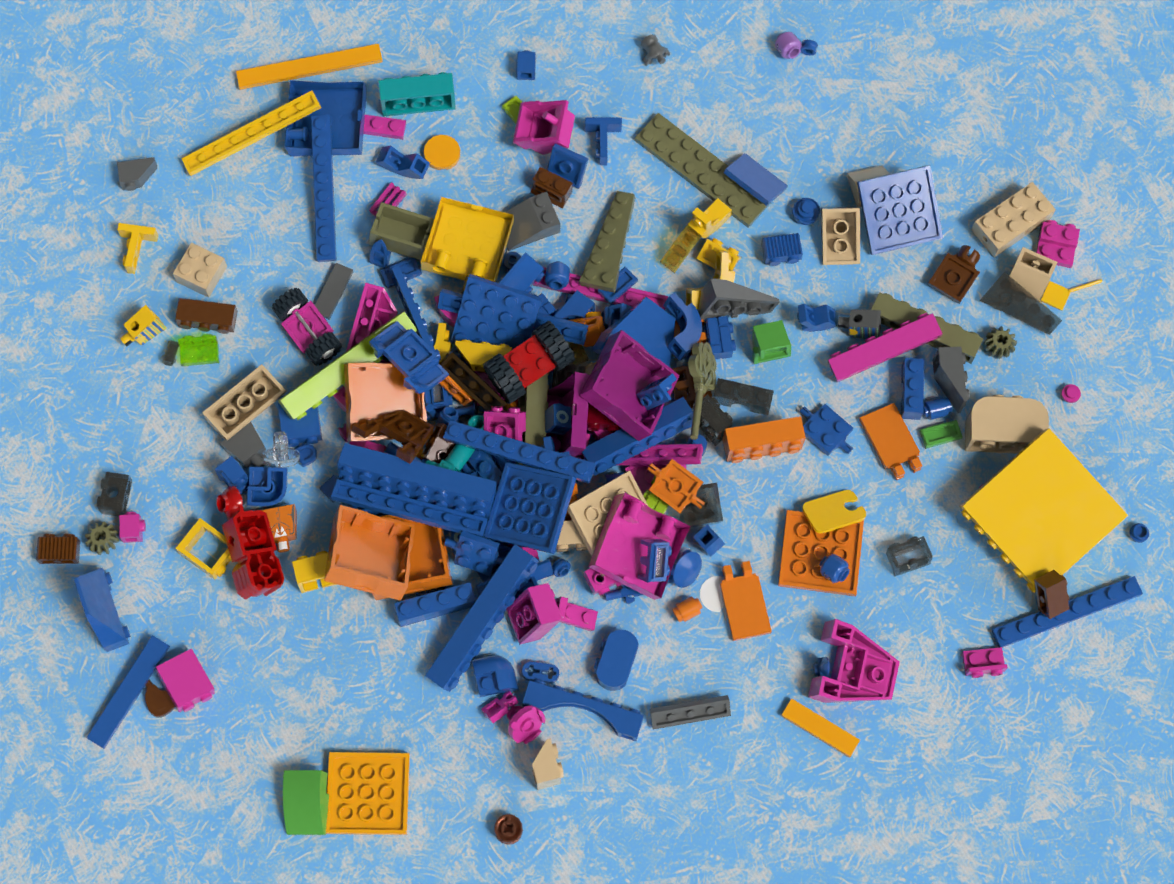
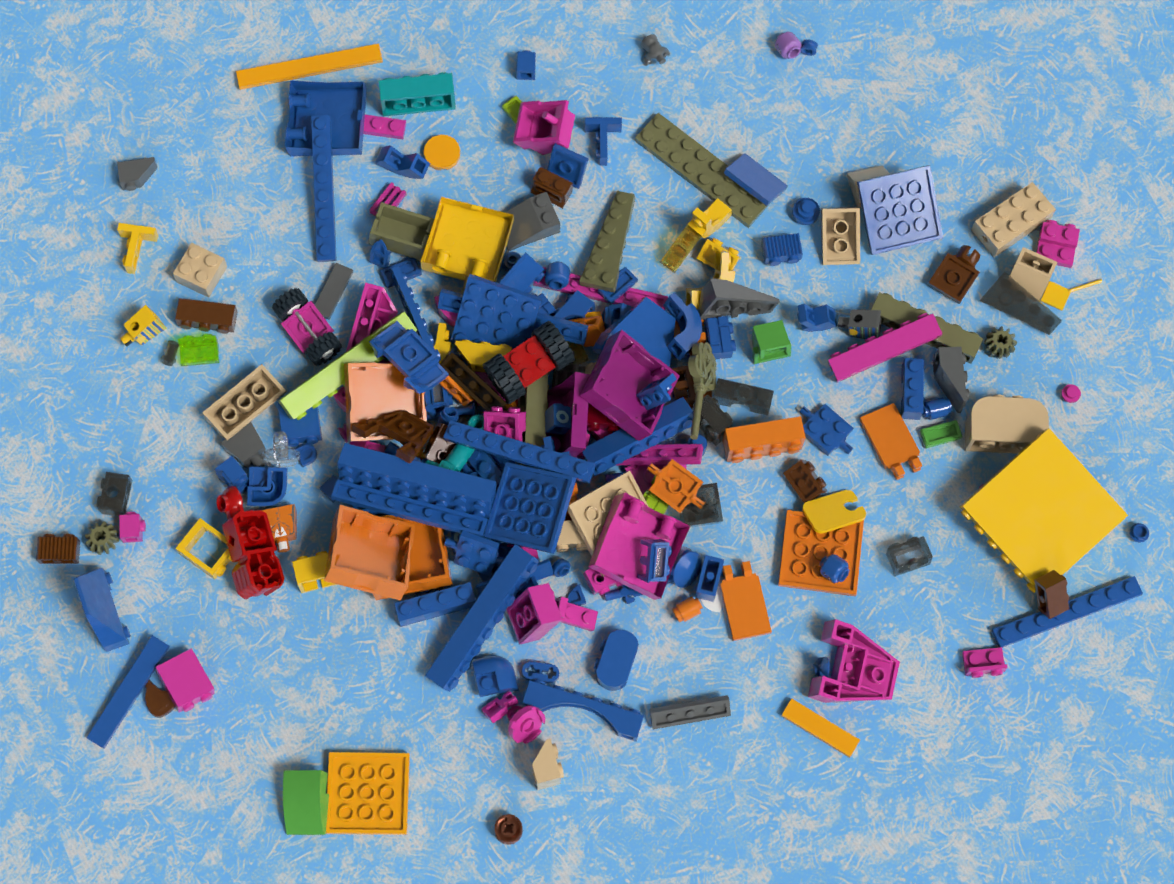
(251, 133): yellow plate -> none
(576, 596): none -> blue tile
(708, 540): blue brick -> none
(709, 578): none -> blue brick
(805, 480): none -> reddish brown bracket

